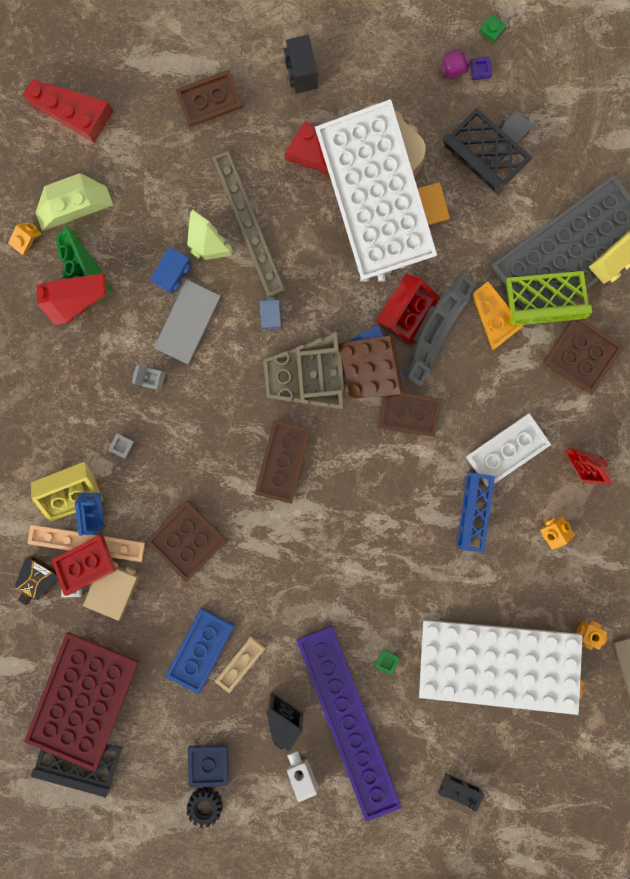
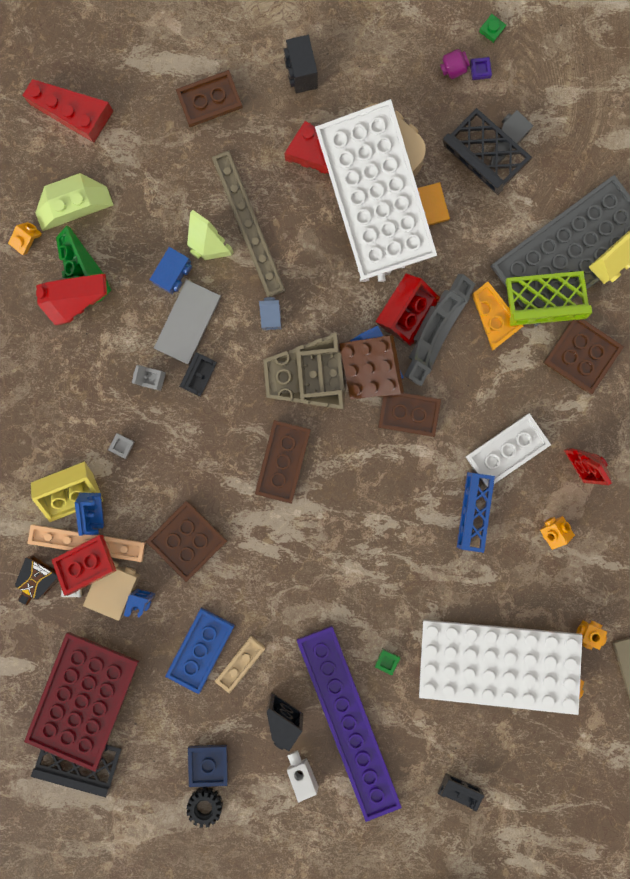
(139, 600): none -> blue hinge
(198, 374): none -> black hinge

